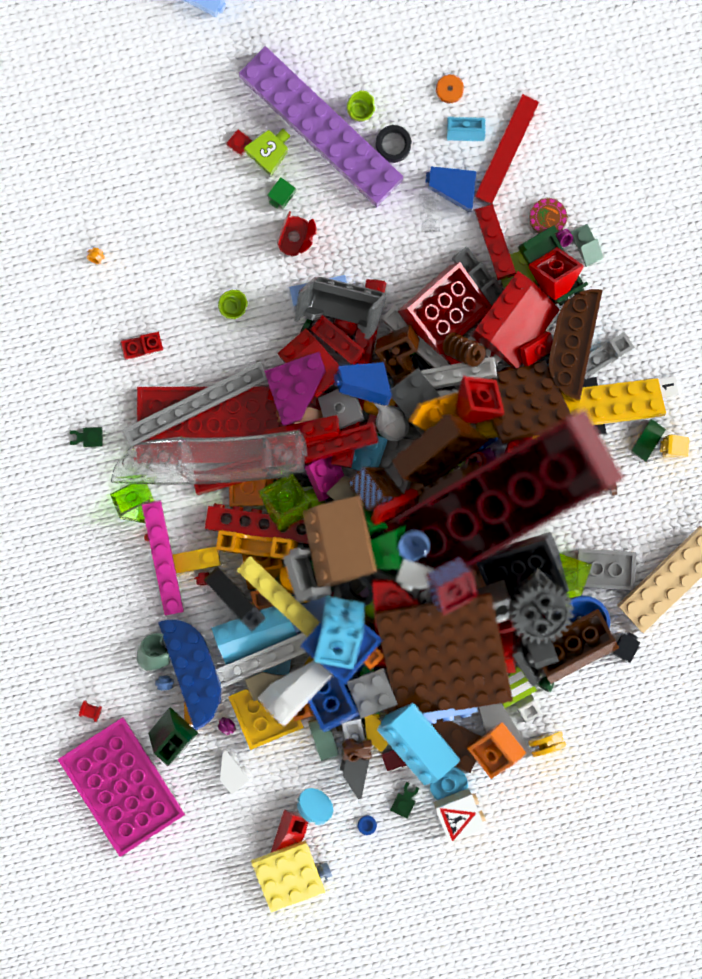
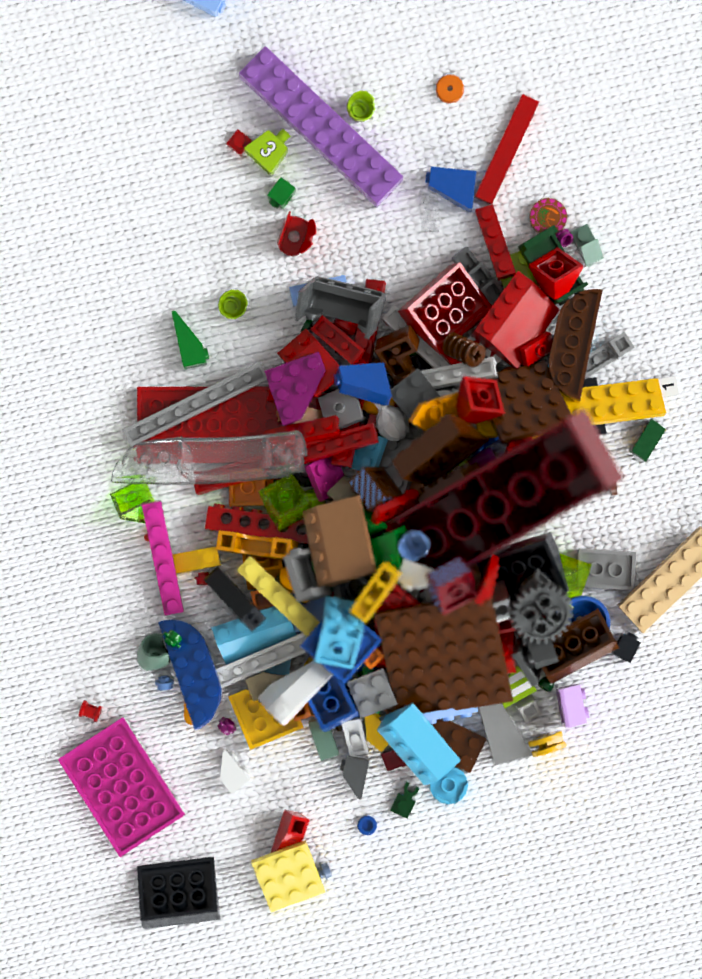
(90, 437): dark green plate -> none
(95, 255): light orange plate -> none
(141, 346): red slope -> none
(171, 736): dark green slope -> none
(172, 639): none -> green plate
(178, 893): none -> black slope
(191, 349): none -> green slope
(315, 806): medium azure tile -> none
(353, 751): reddish brown plate -> none
(376, 591): none -> yellow slope
(393, 129): black tyre -> none
(460, 815): piece -> none
(465, 129): medium azure slope -> none
(480, 457): red bush -> none
(487, 580): none -> red plate
(496, 750): orange slope -> none
(571, 705): none -> slope
(674, 446): yellow slope -> none

